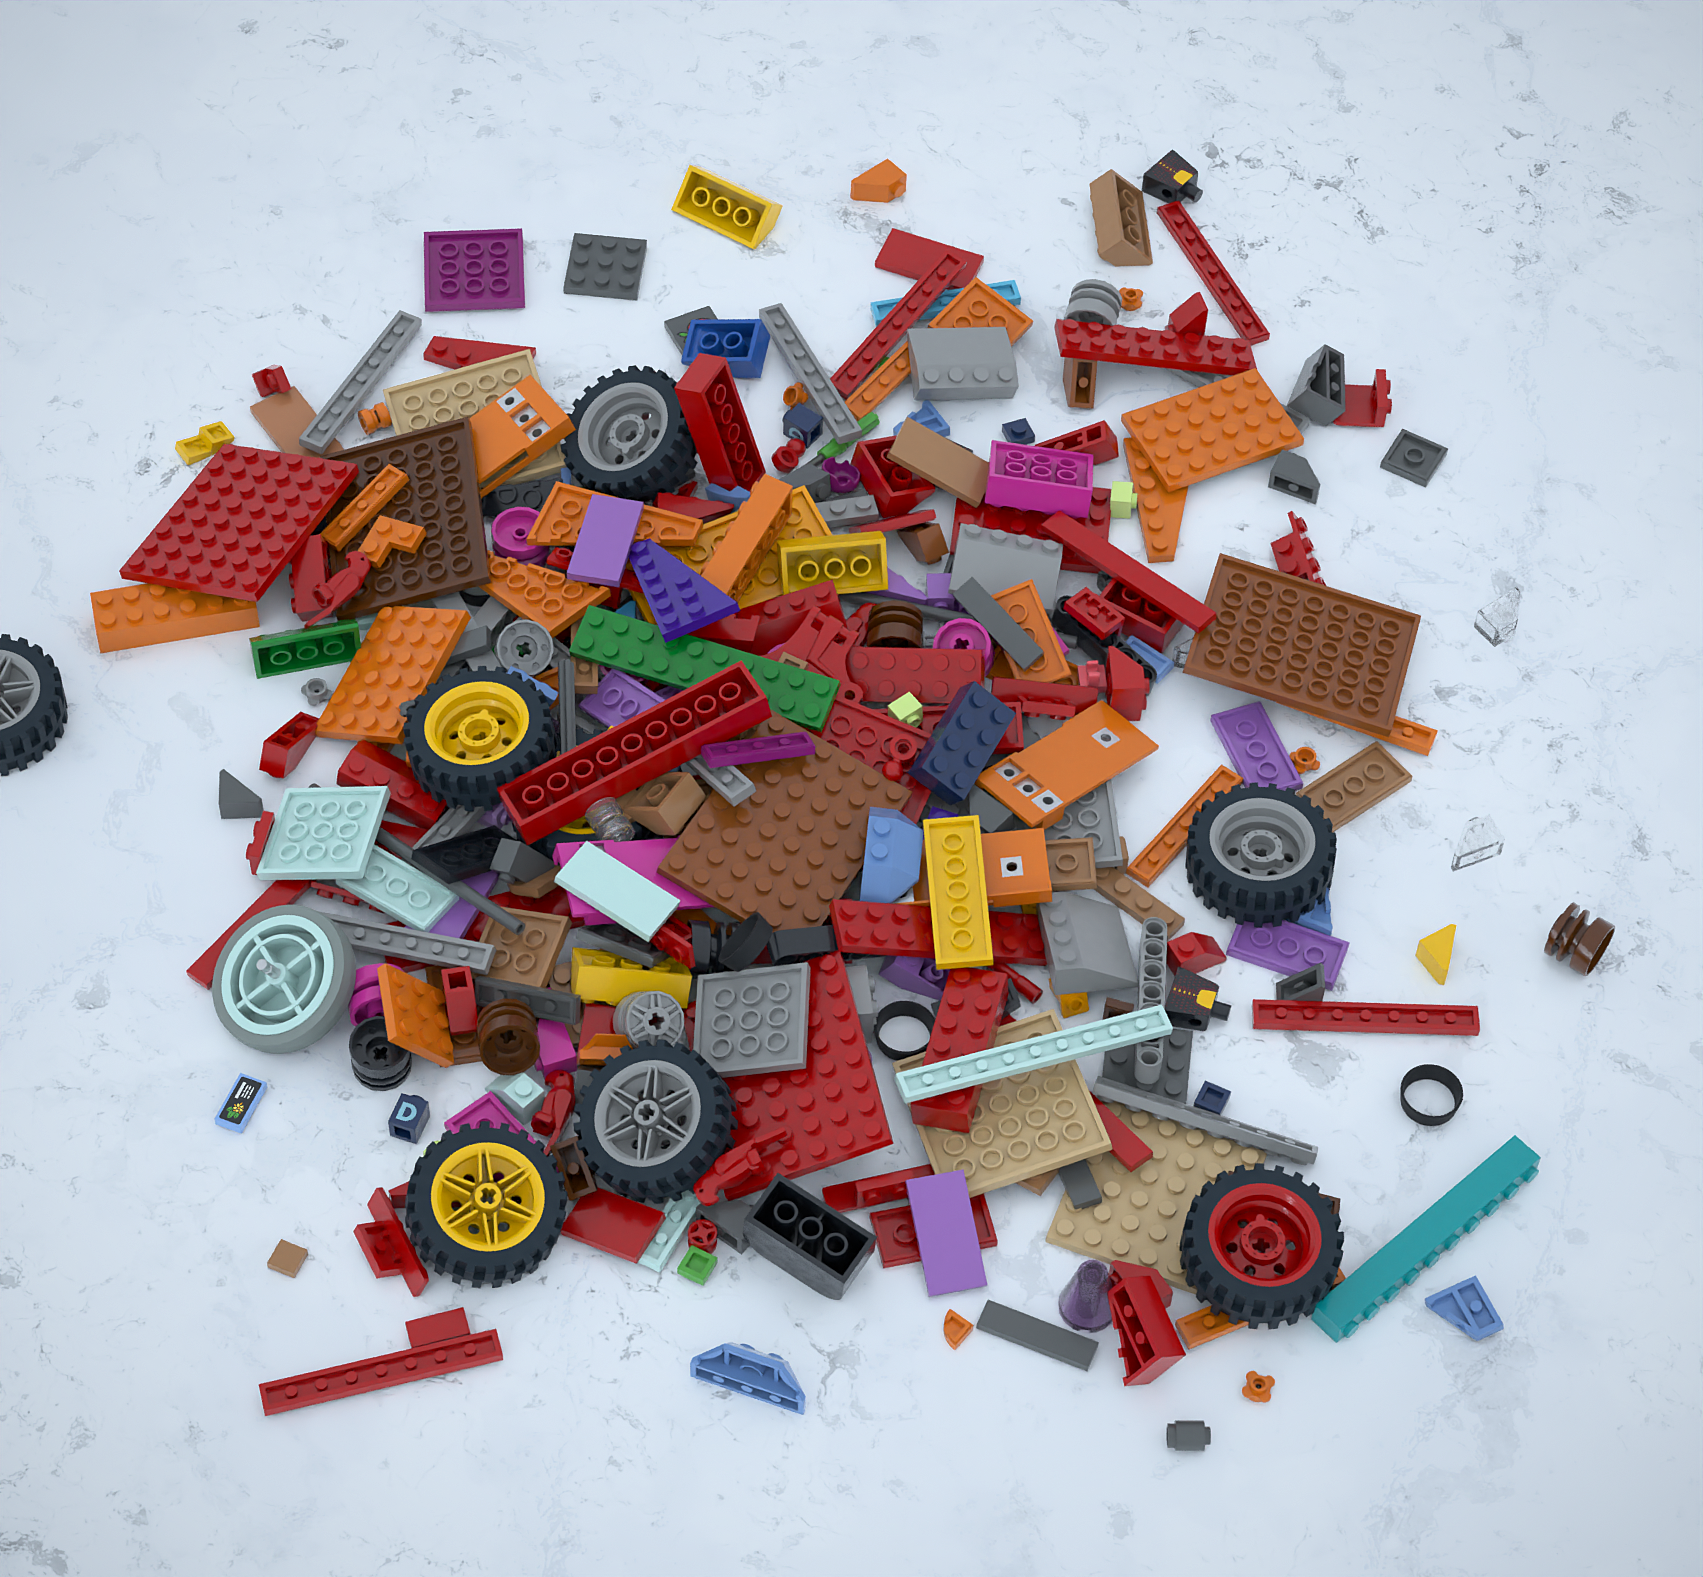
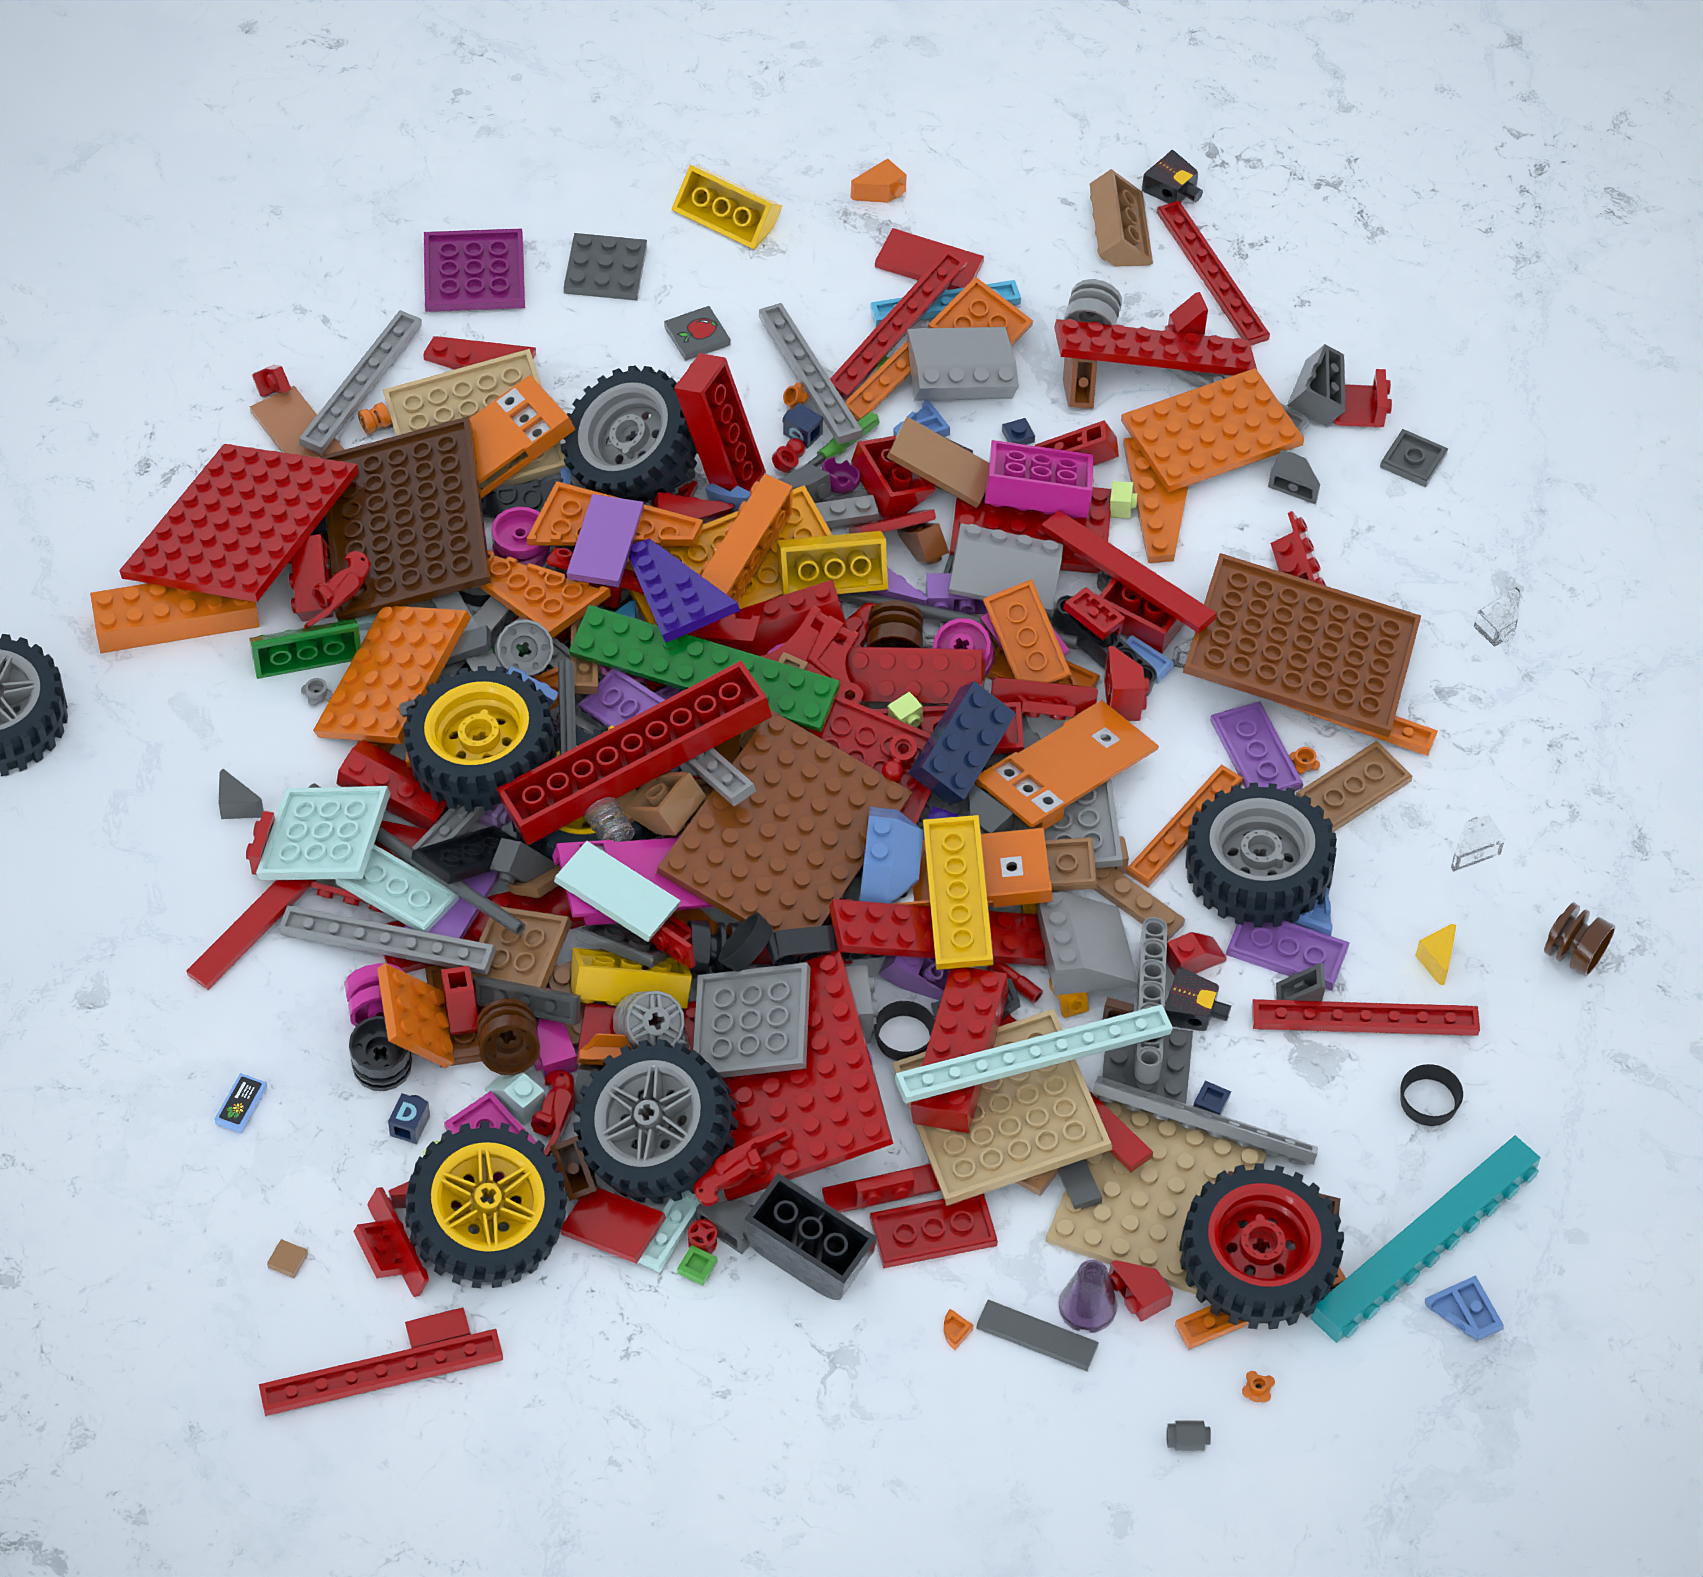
(205, 443): yellow slope -> none
(284, 979): light aqua wheel -> none
(288, 745): red slope -> none
(364, 507): orange tile -> none
(390, 534): orange plate -> none
(739, 340): blue slope -> none
(751, 1374): medium blue wedge -> none
(757, 749): magenta tile -> none
(946, 1233): medium lavender tile -> none
(998, 624): dark grey tile -> none
(1092, 675): coral tile -> none
(1131, 298): orange plate -> none
(1144, 1330): red wedge -> none

